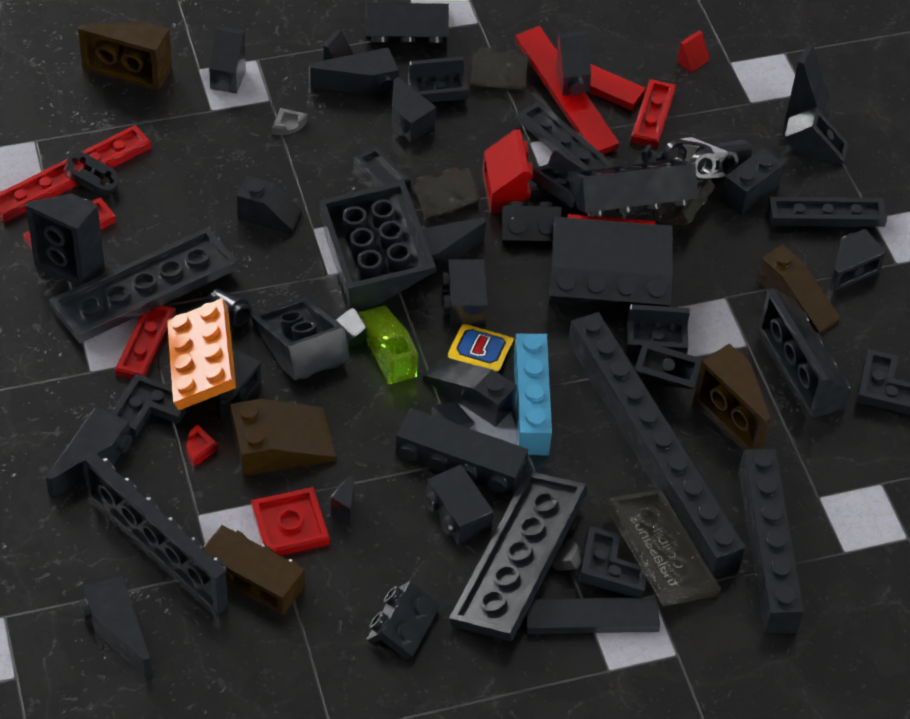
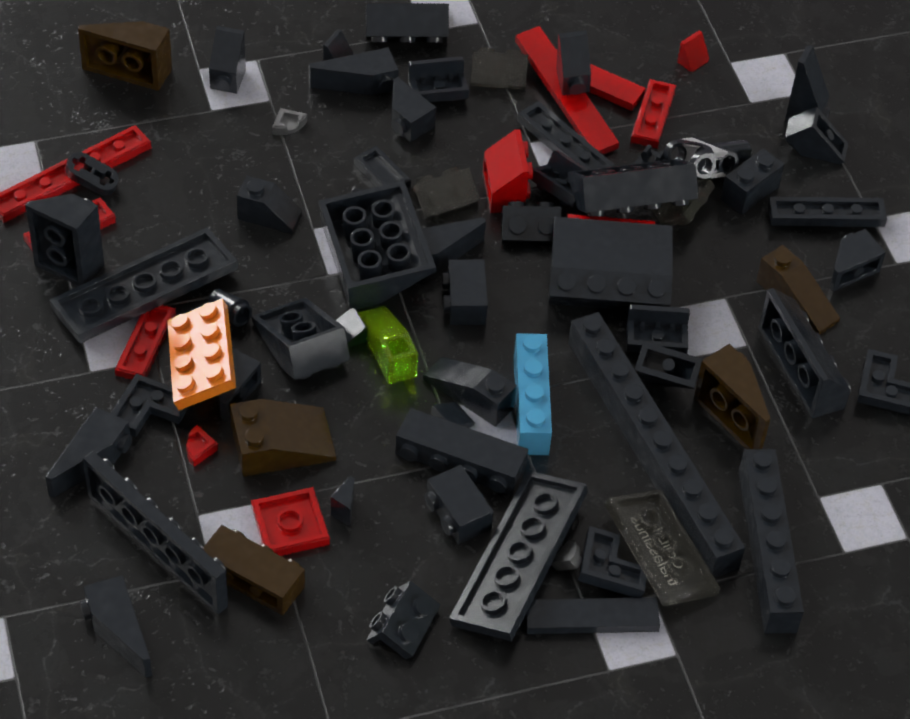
(480, 347): sticker -> none

